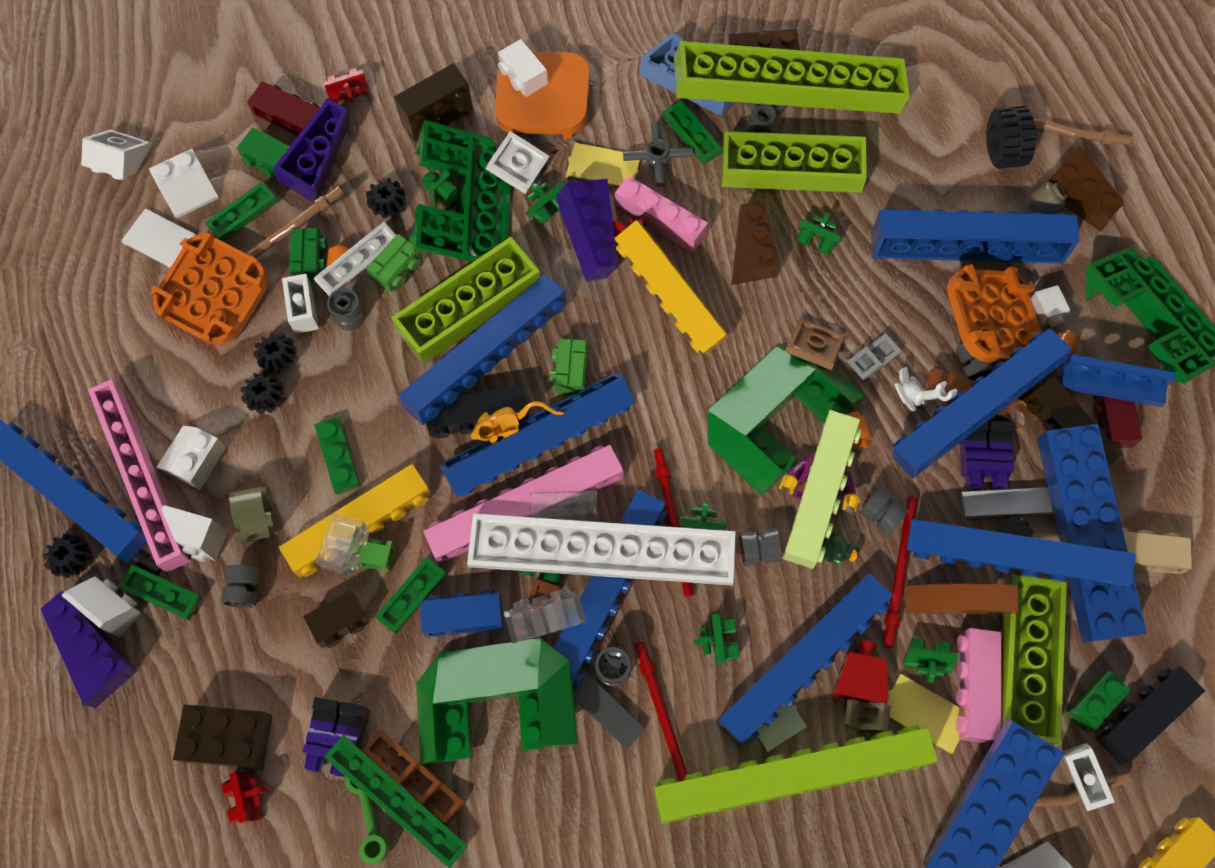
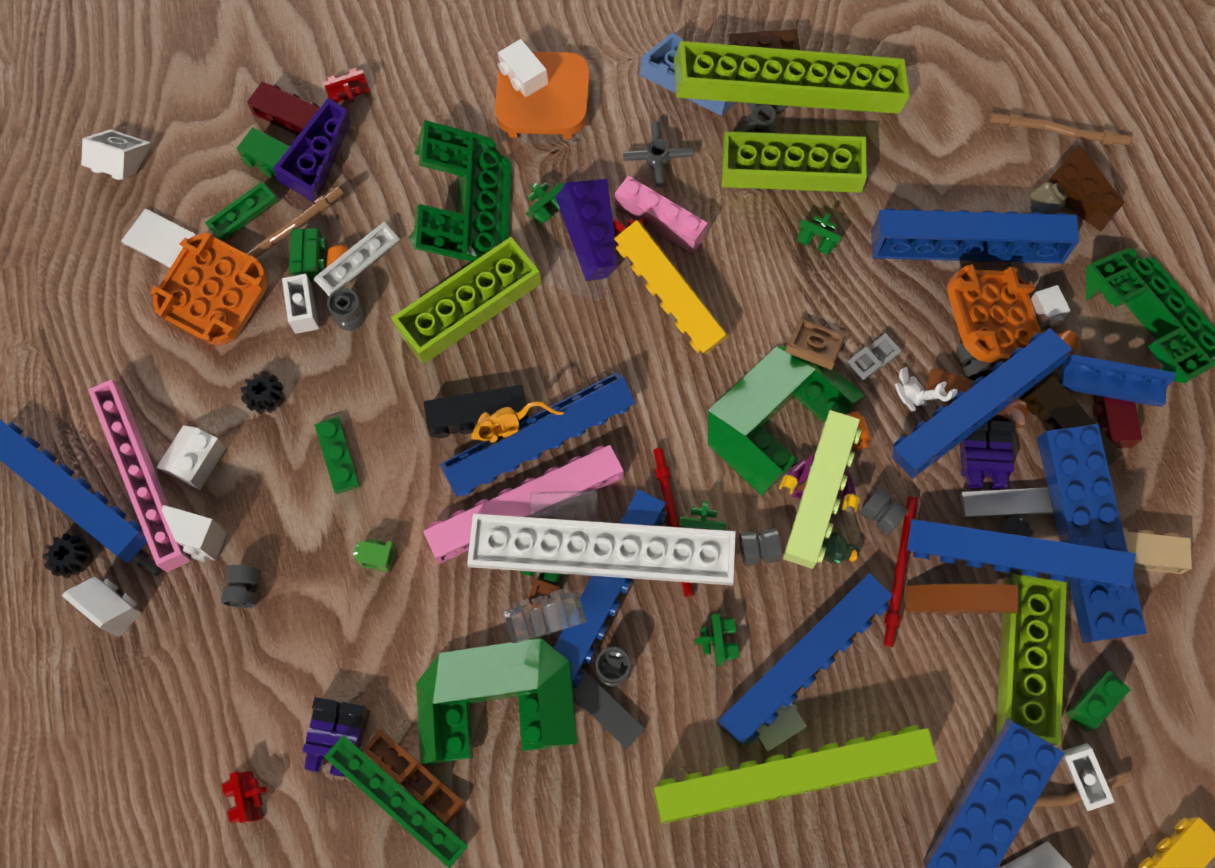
(88, 653): dark purple wedge -> none
(160, 592): green plate -> none
(184, 183): white slope -> none
(223, 737): dark brown brick -> none
(252, 514): olive brick -> none
(275, 352): black gear -> none
(336, 619): dark brown brick -> none
(342, 545): clear brick -> none
(375, 508): yellow brick -> none
(375, 847): bright green piece -> none
(386, 198): black gear -> none
(394, 263): bright green brick -> none
(408, 596): green plate -> none
(435, 99): dark brown brick -> none
(440, 189): green hips -> none
(461, 614): blue brick -> none
(483, 350): blue brick -> none
(517, 162): white plate -> none
(570, 366): bright green brick -> none
(600, 163): light yellow piece -> none
(648, 670): red bar -> none
(692, 132): green plate -> none
(755, 246): reddish brown wedge -> none
(862, 676): red torso -> none
(867, 716): dark tan bracket -> none
(916, 705): light yellow piece -> none
(930, 662): green hips -> none
(979, 685): bright pink brick -> none
(1011, 137): black tyre -> none
(1150, 714): black brick -> none

